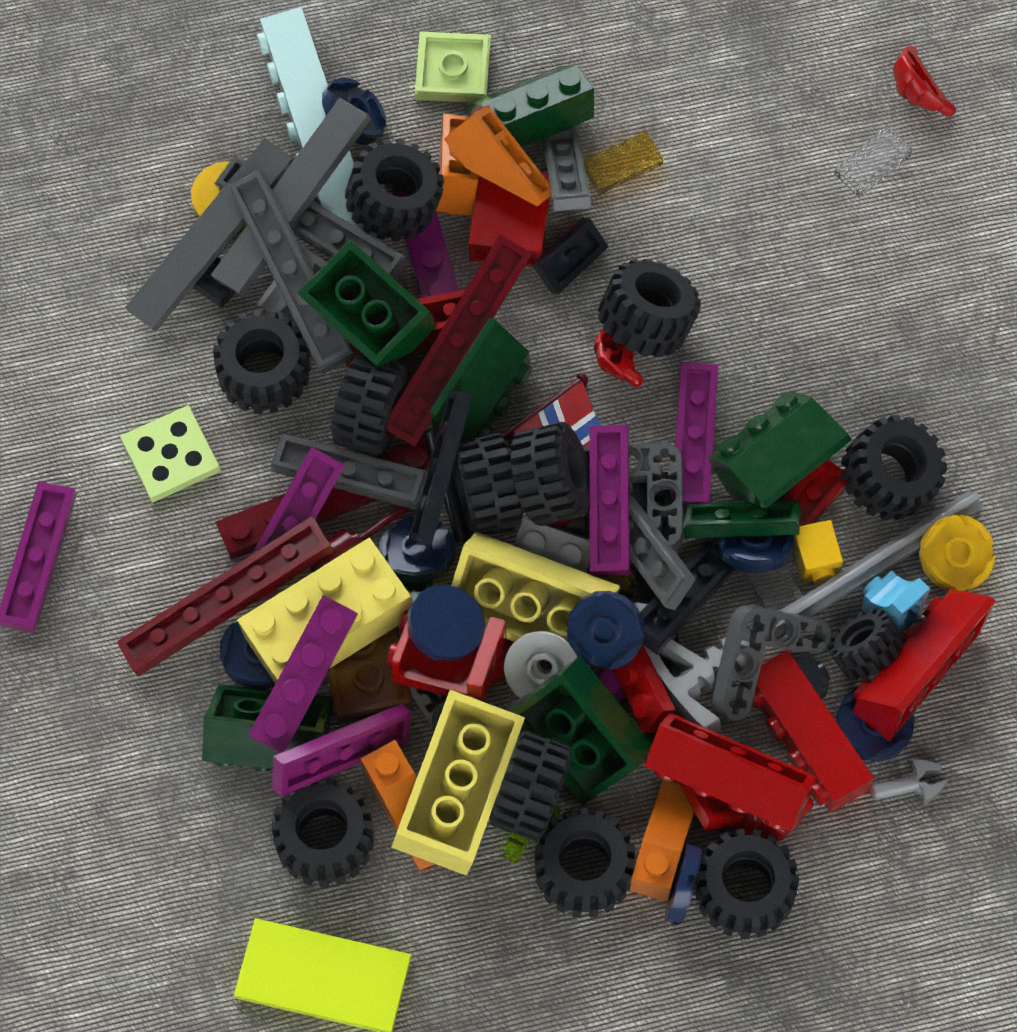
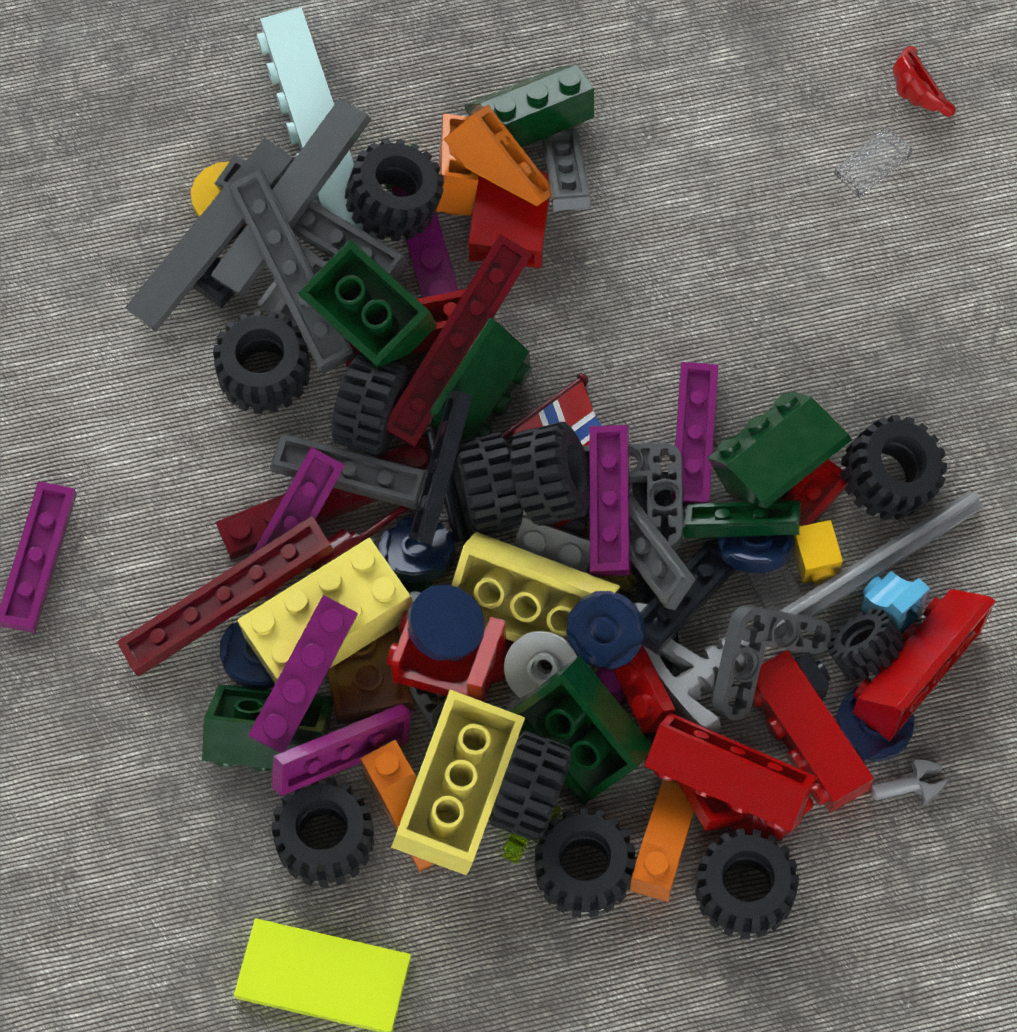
(170, 453): yellowish green tile -> none
(366, 101): dark blue tile -> none
(452, 67): yellowish green tile -> none
(570, 255): black plate -> none
(616, 360): red piece -> none
(623, 162): clear yellow tile -> none
(649, 308): black tyre -> none
(683, 884): dark blue tile -> none
(957, 553): yellow tile -> none

